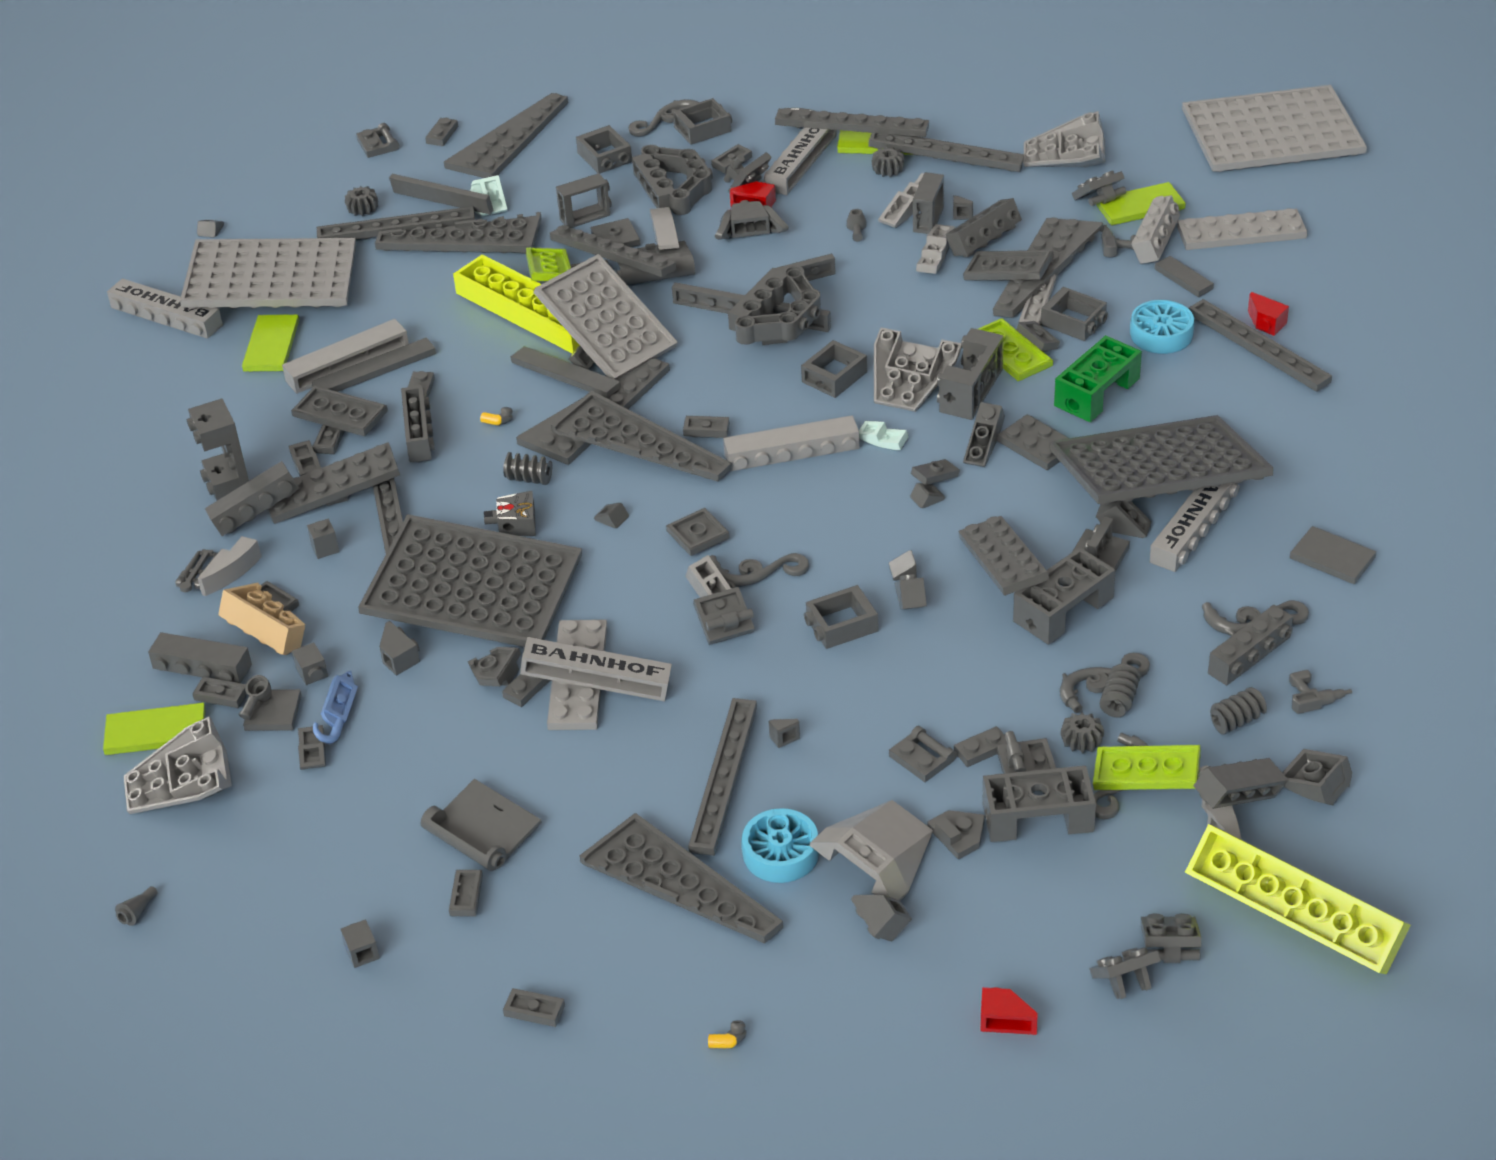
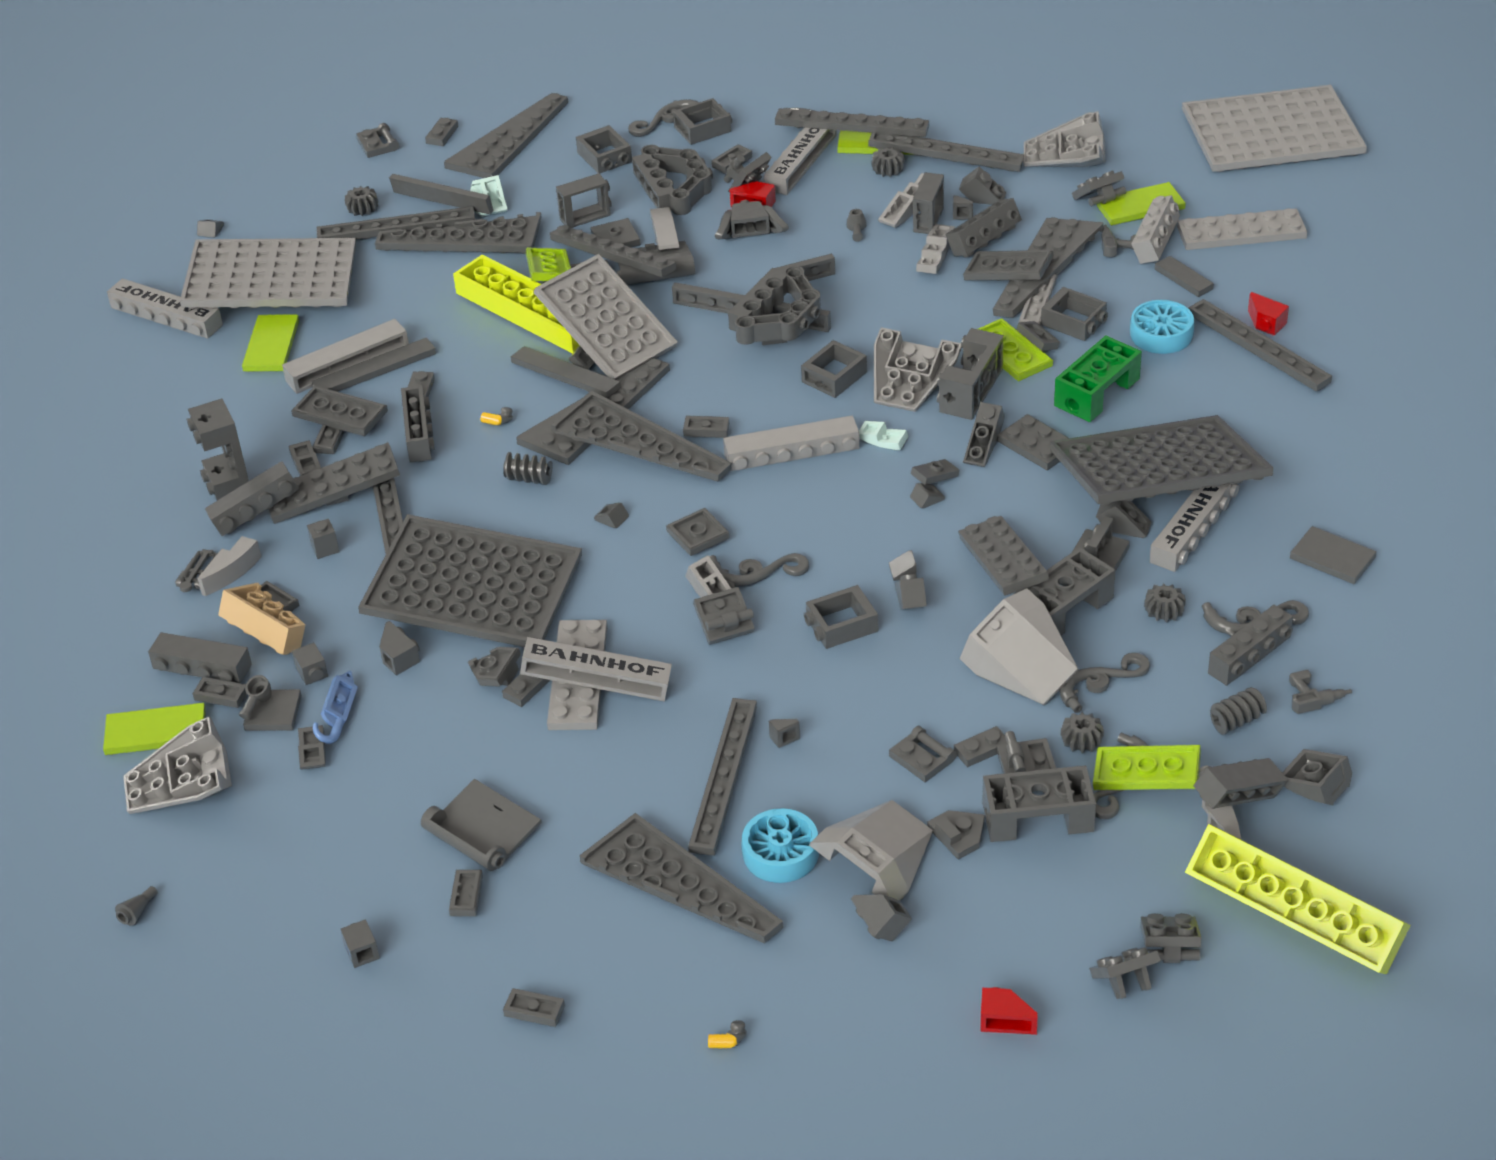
(514, 514): torso -> none
(981, 188): none -> dark grey slope
(1020, 649): none -> light grey wedge
(1120, 690): dark grey piece -> none
(1164, 602): none -> dark grey gear

